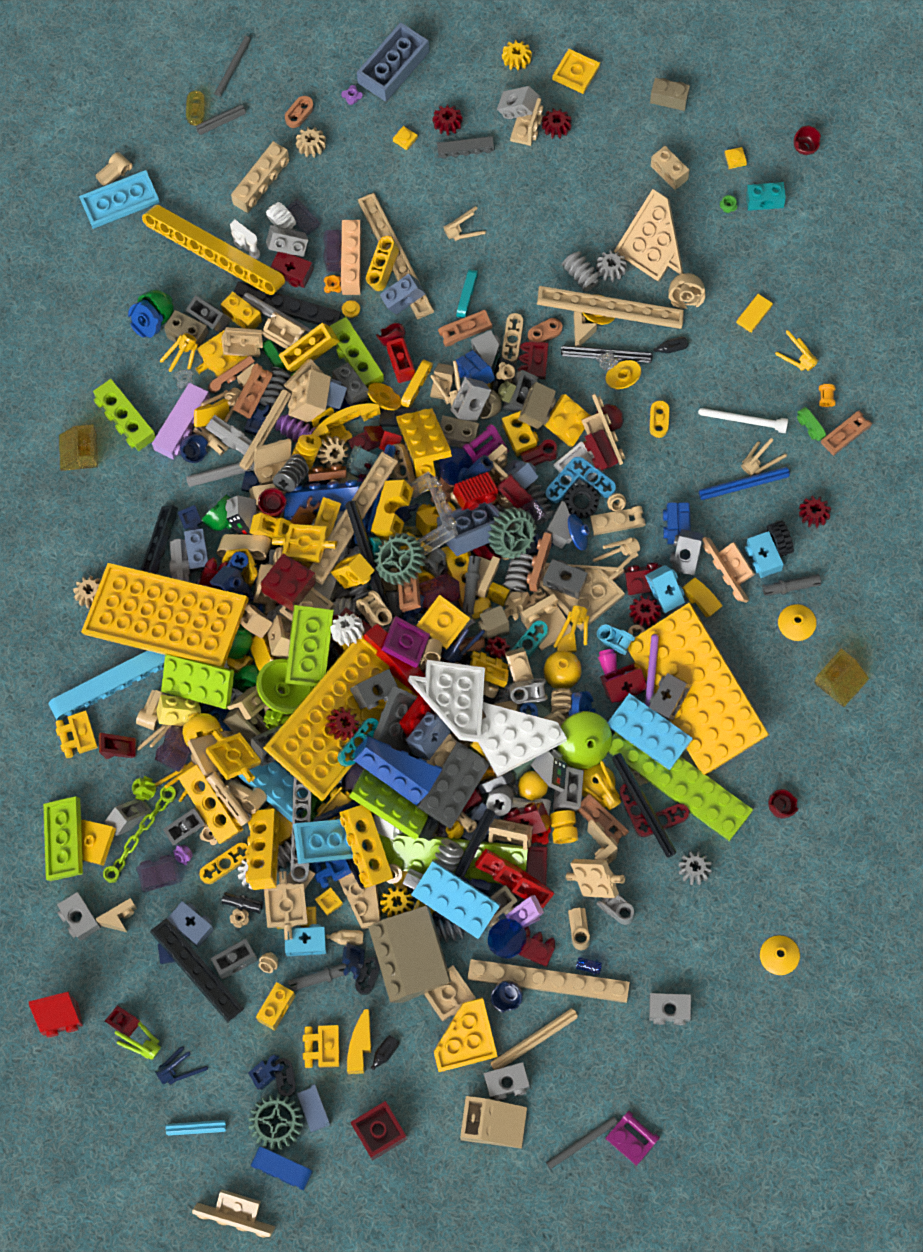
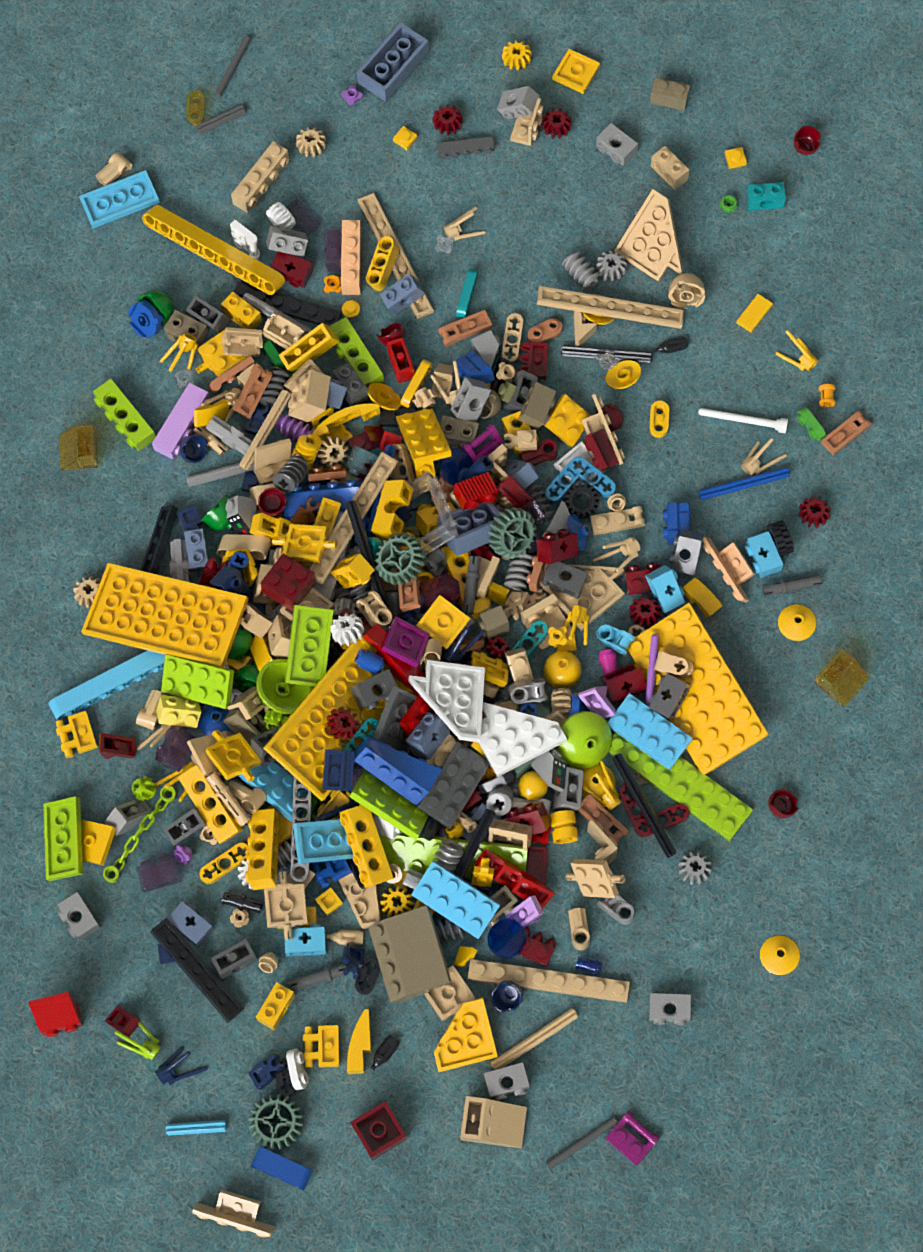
(112, 918): tan slope -> none
(199, 726): yellow cylinder -> none
(296, 111): nougat plate -> none
(296, 1069): none -> white plate
(313, 1108): sand blue panel -> none
(338, 770): none -> dark blue plate
(369, 661): none -> blue brick
(425, 398): none -> tan gear
(447, 248): none -> clear plate
(464, 955): none -> yellow tile
(482, 875): none -> yellow plate
(524, 440): none -> tan plate
(557, 546): none -> dark red brick
(557, 631): none -> yellow plate
(597, 702): none -> lavender slope
(613, 136): none -> light grey brick
(671, 664): none -> tan piece

